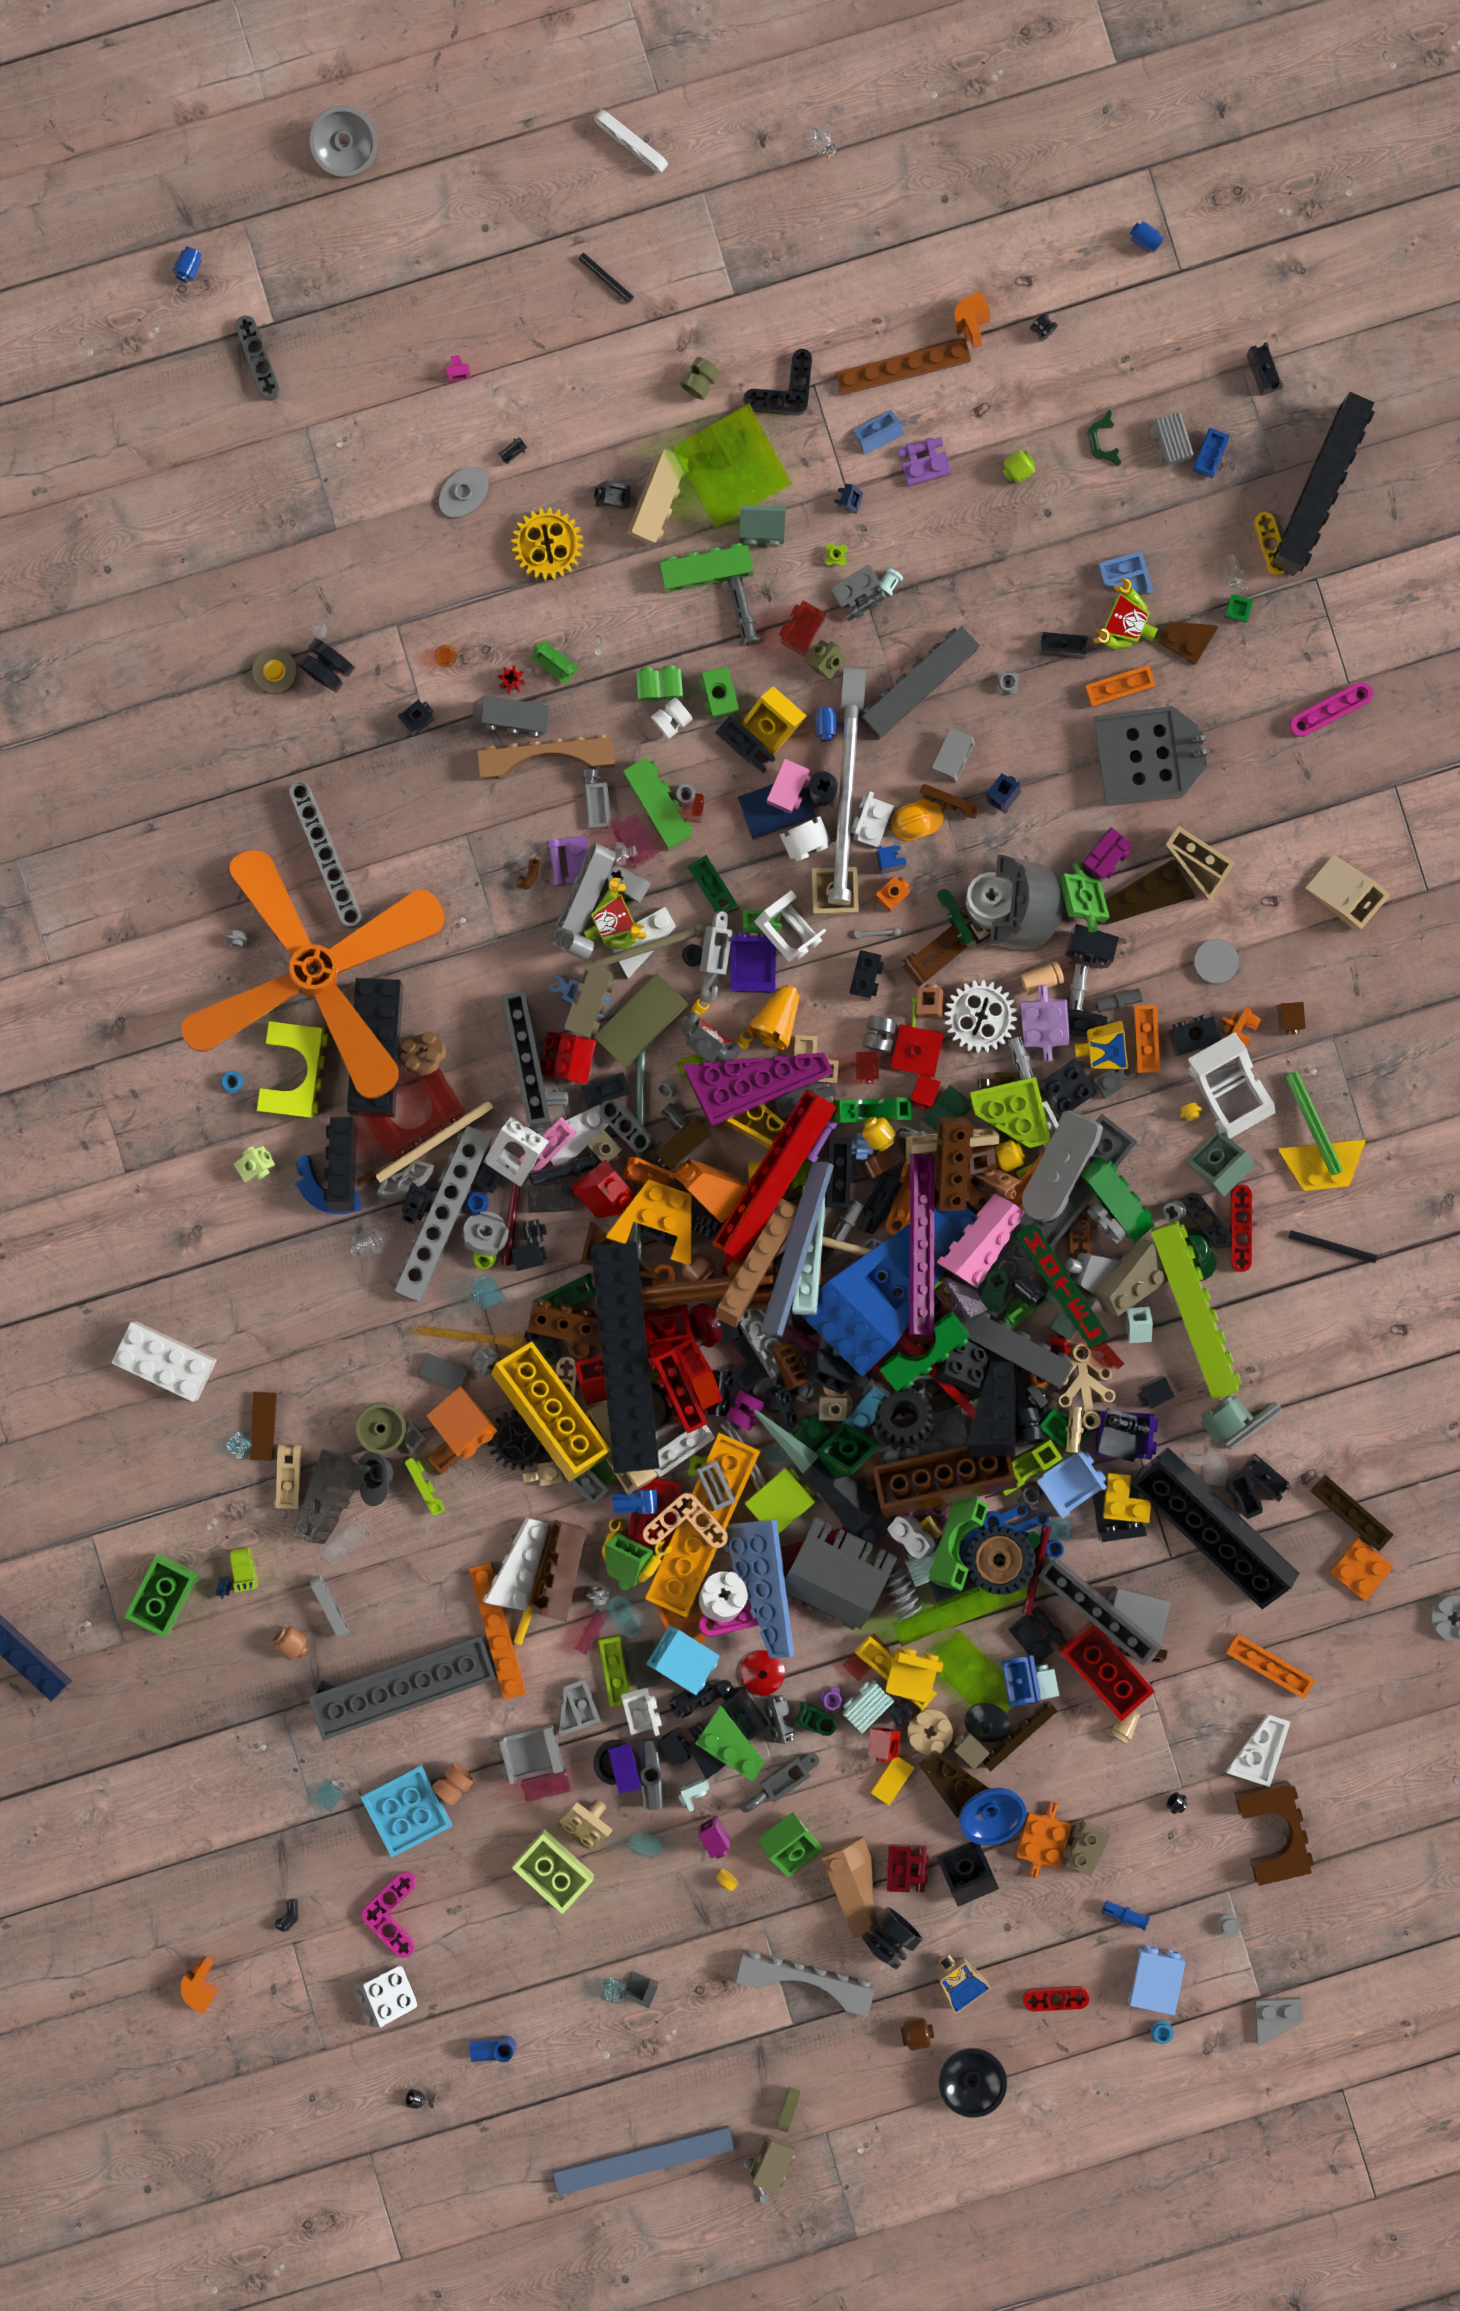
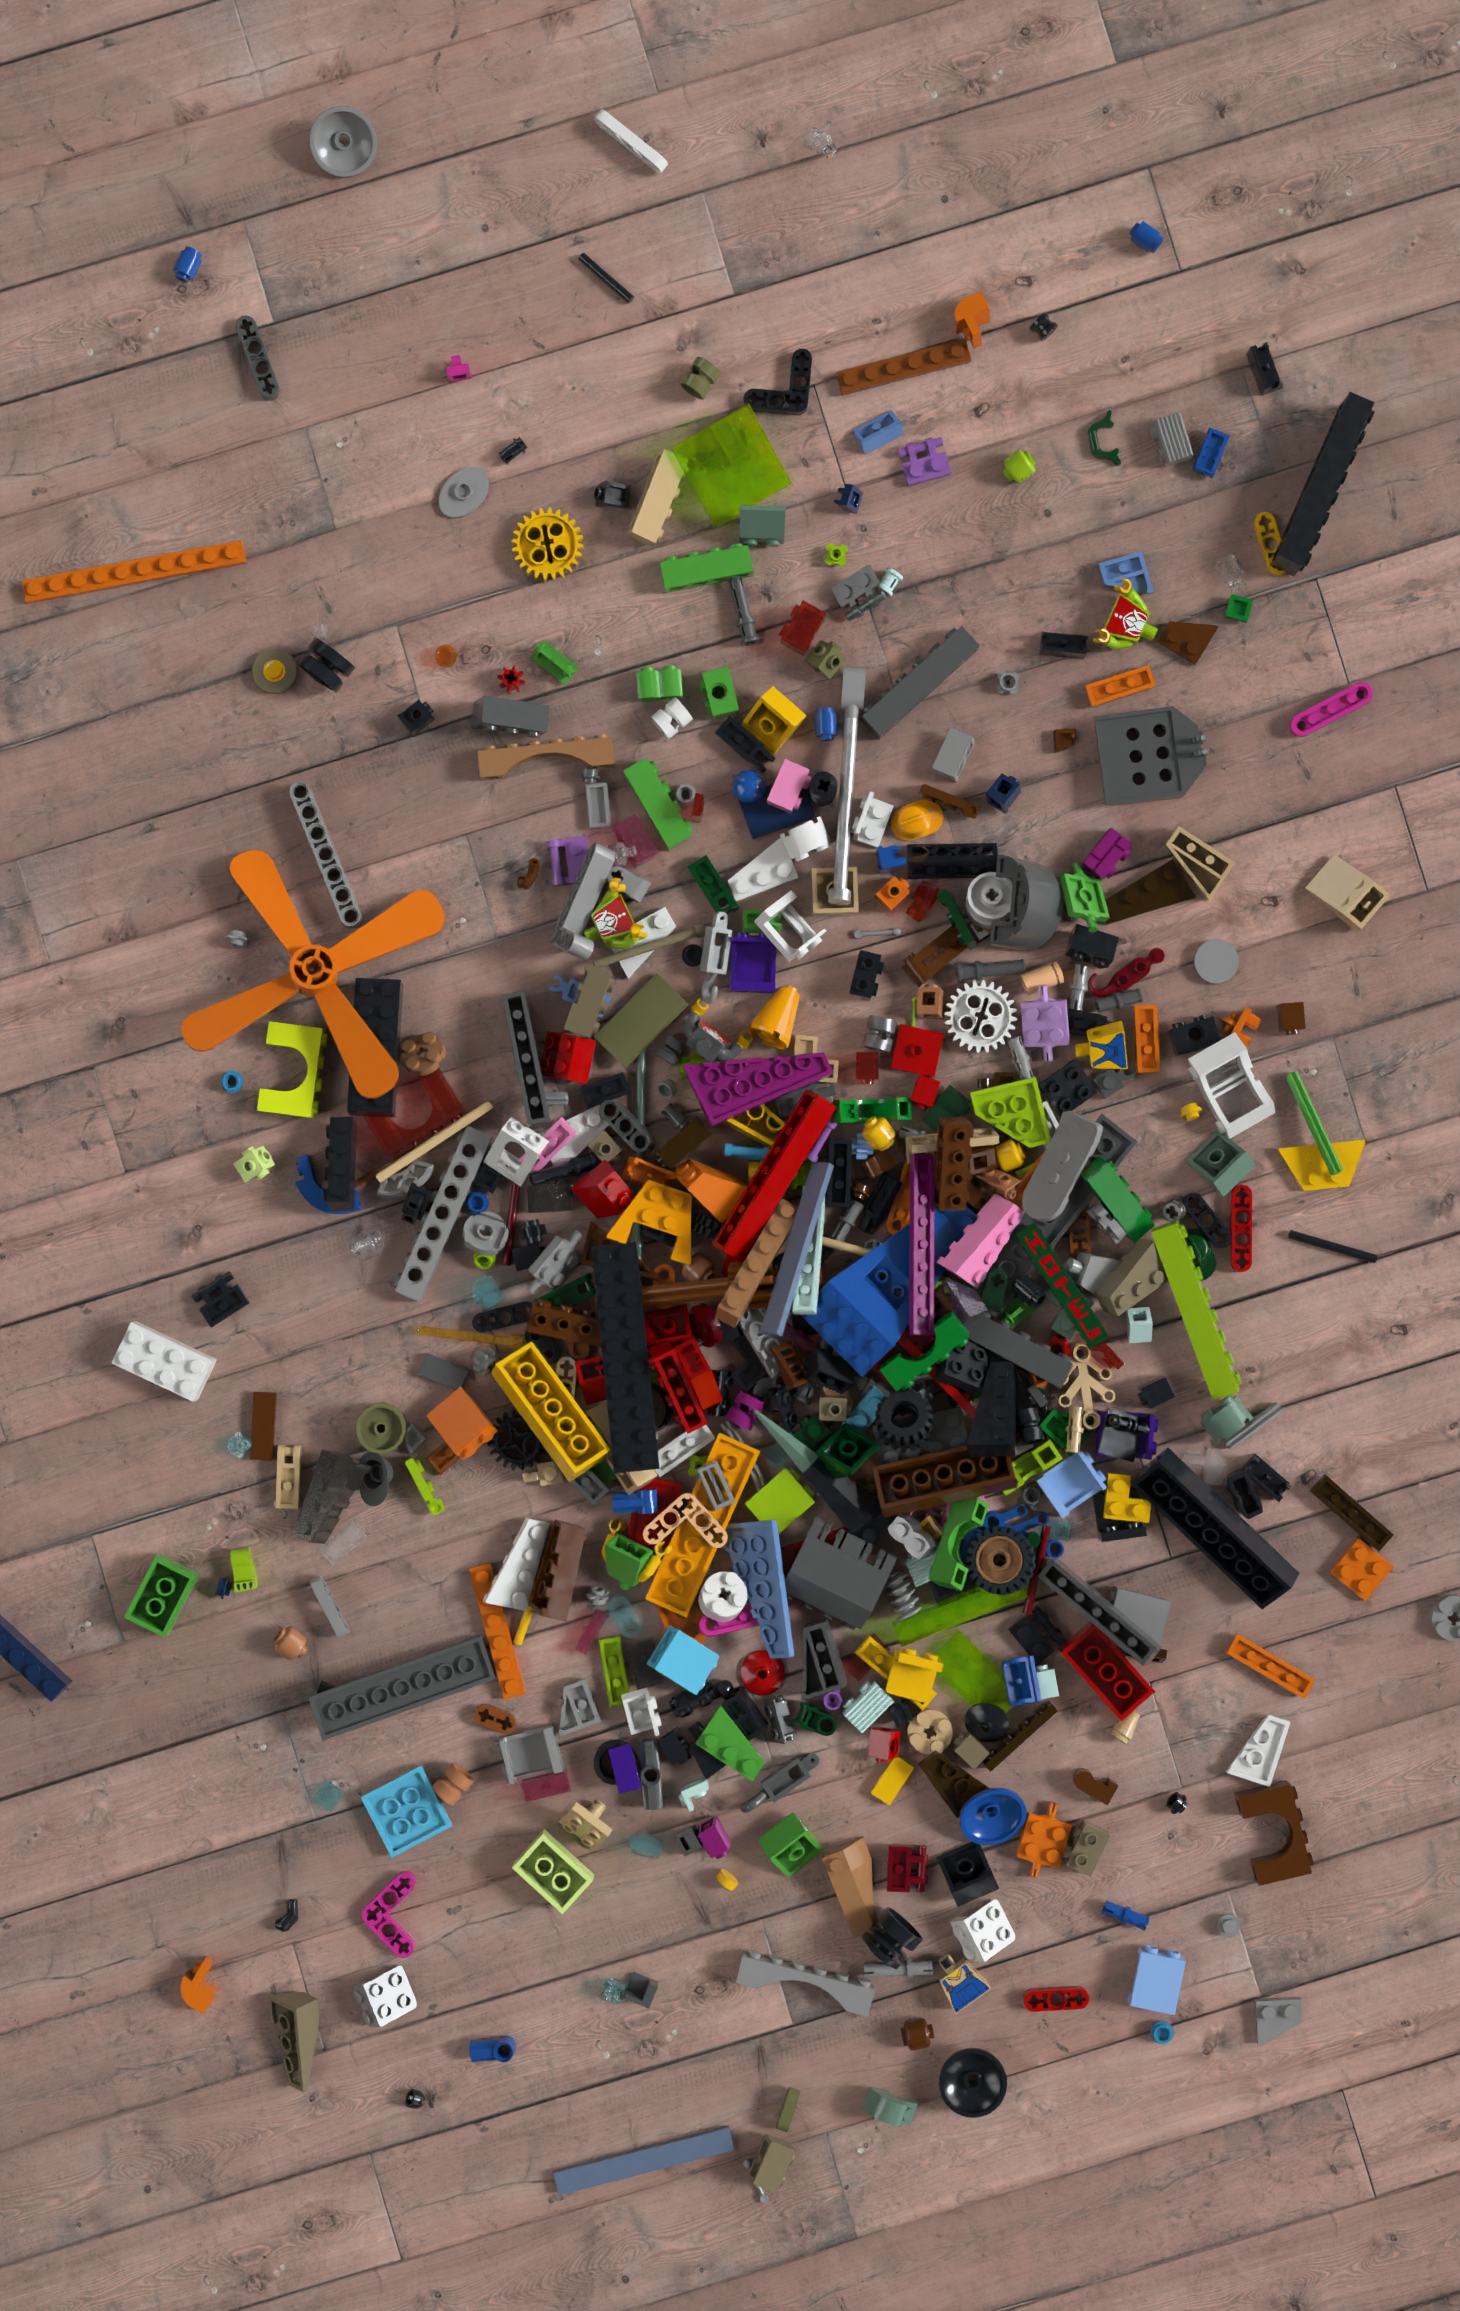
(134, 572): none -> orange plate
(225, 1304): none -> black plate
(297, 2026): none -> dark tan wedge
(486, 1315): none -> black beam
(493, 1723): none -> dark orange beam
(555, 1262): none -> light grey plate
(667, 1054): none -> dark grey wheel
(688, 1840): none -> black plate
(741, 1152): none -> dark azure plate
(748, 786): none -> blue hair
(763, 873): none -> white wing
(821, 1660): none -> dark grey wedge
(859, 1191): none -> reddish brown plate
(888, 2108): none -> sand green brick
(906, 1969): none -> light grey pin
(923, 897): none -> clear red plate
(952, 864): none -> black fence
(979, 970): none -> dark grey pin
(983, 1932): none -> white bracket
(1063, 739): none -> reddish brown tile
(1094, 1787): none -> reddish brown leg
(1128, 974): none -> dark red piece

